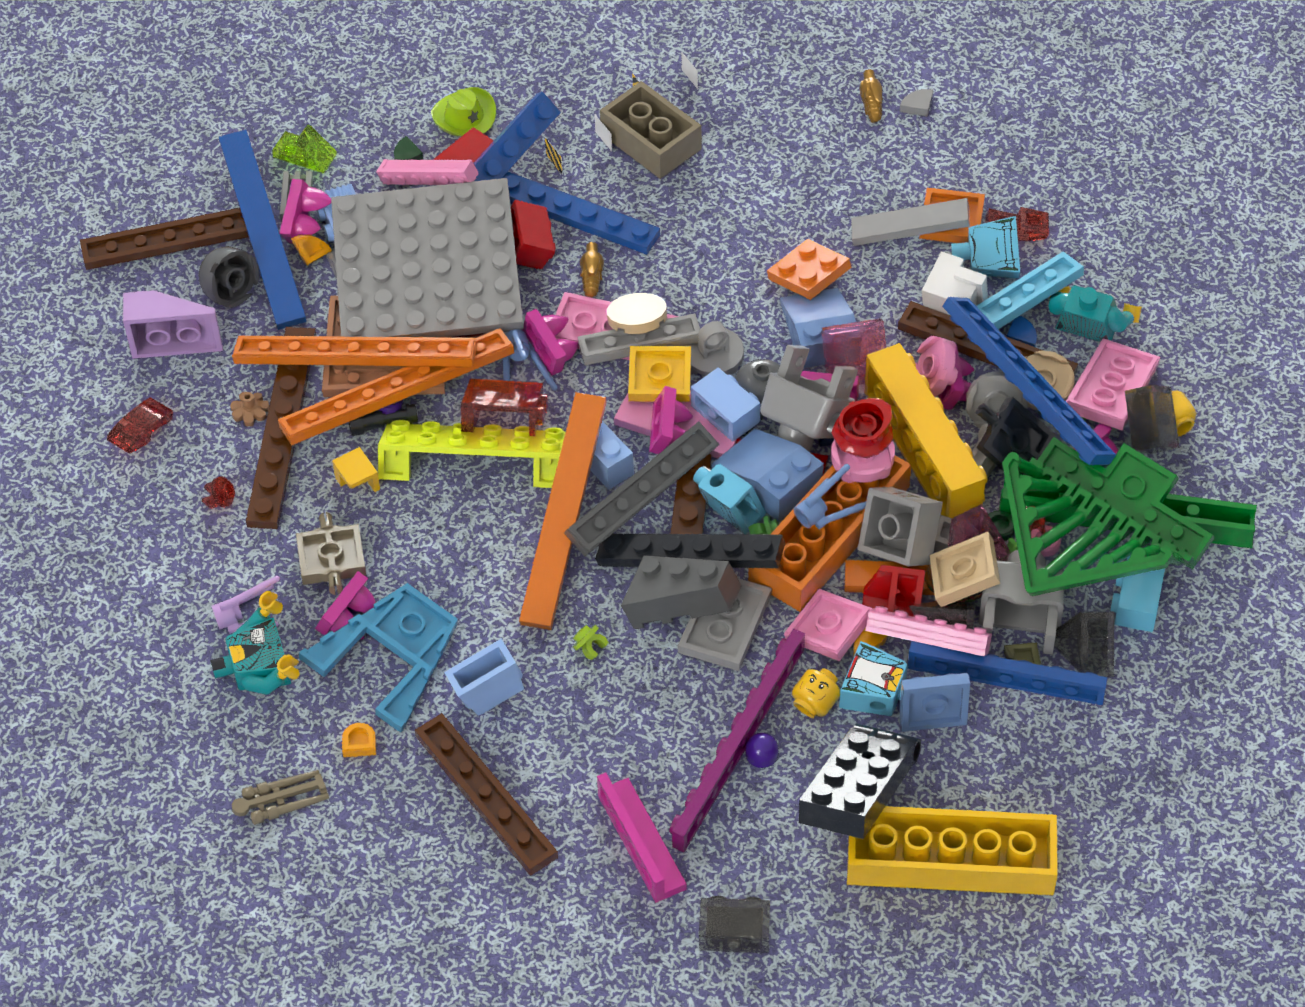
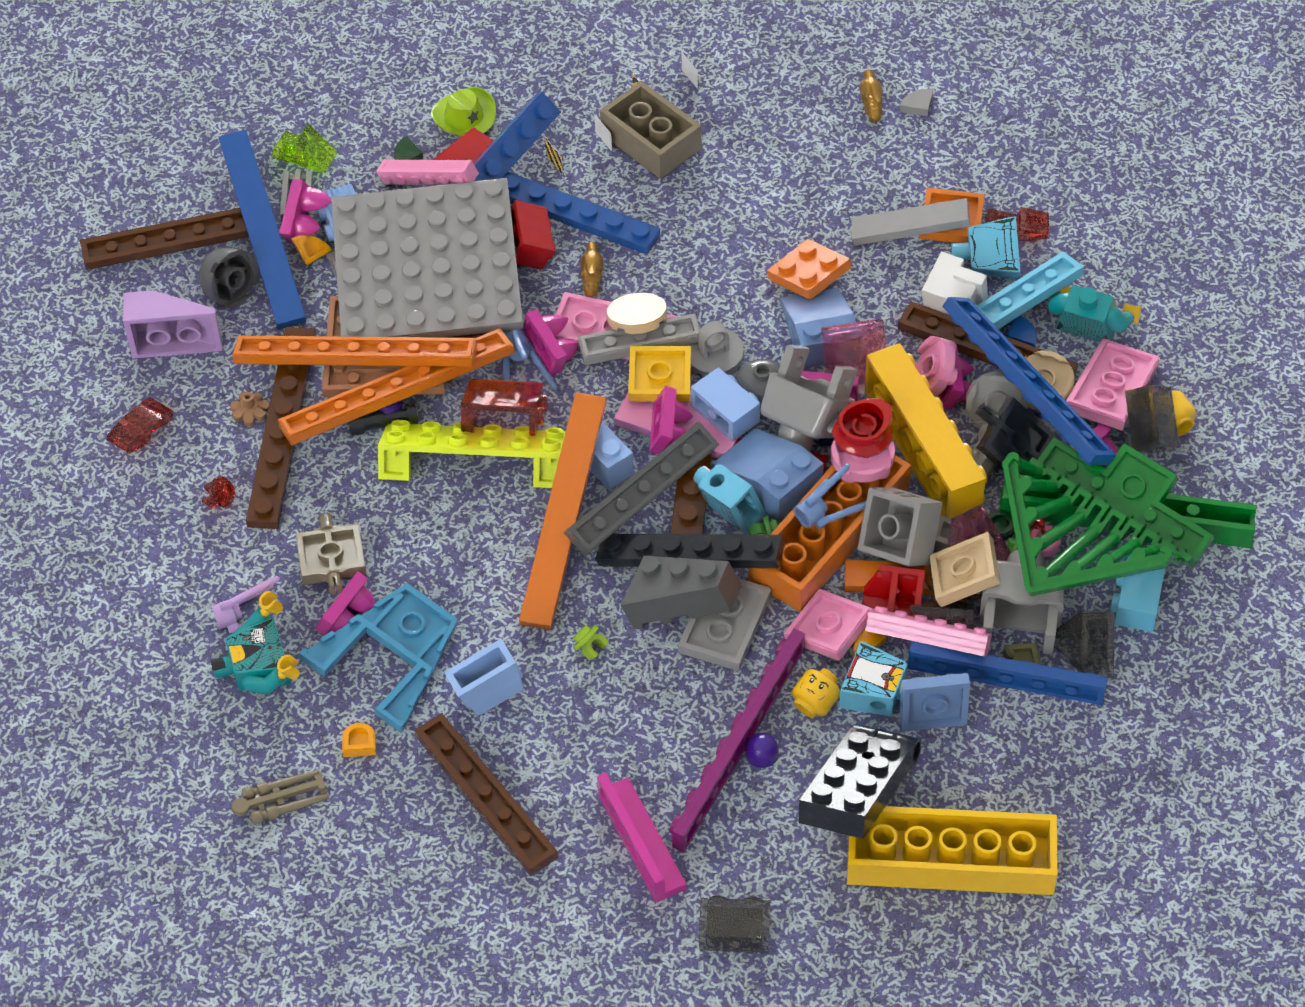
(355, 470): yellow panel -> none

